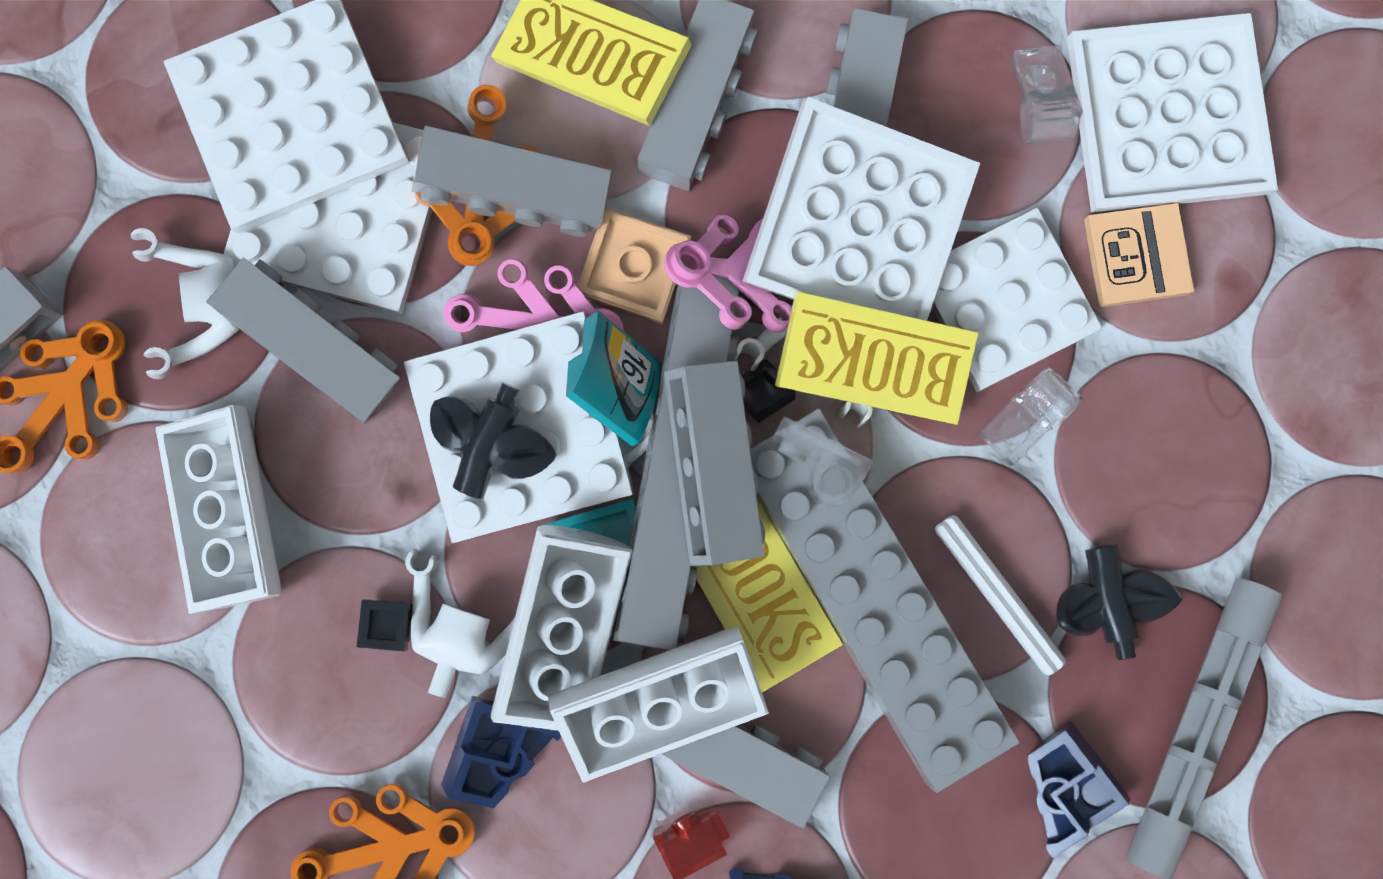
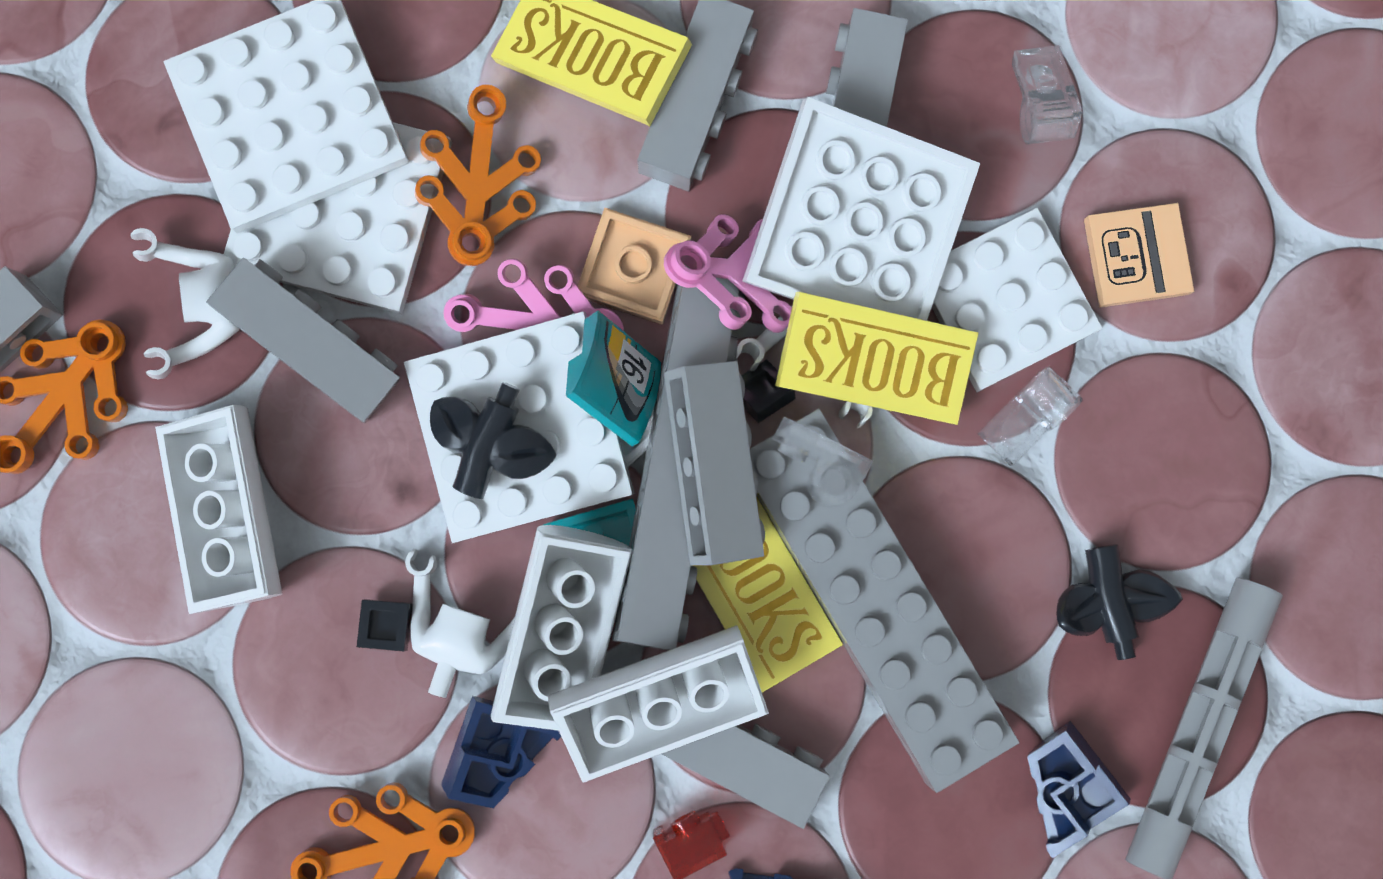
(510, 181): light grey brick -> none
(1000, 595): white axle -> none
(1172, 113): white plate -> none

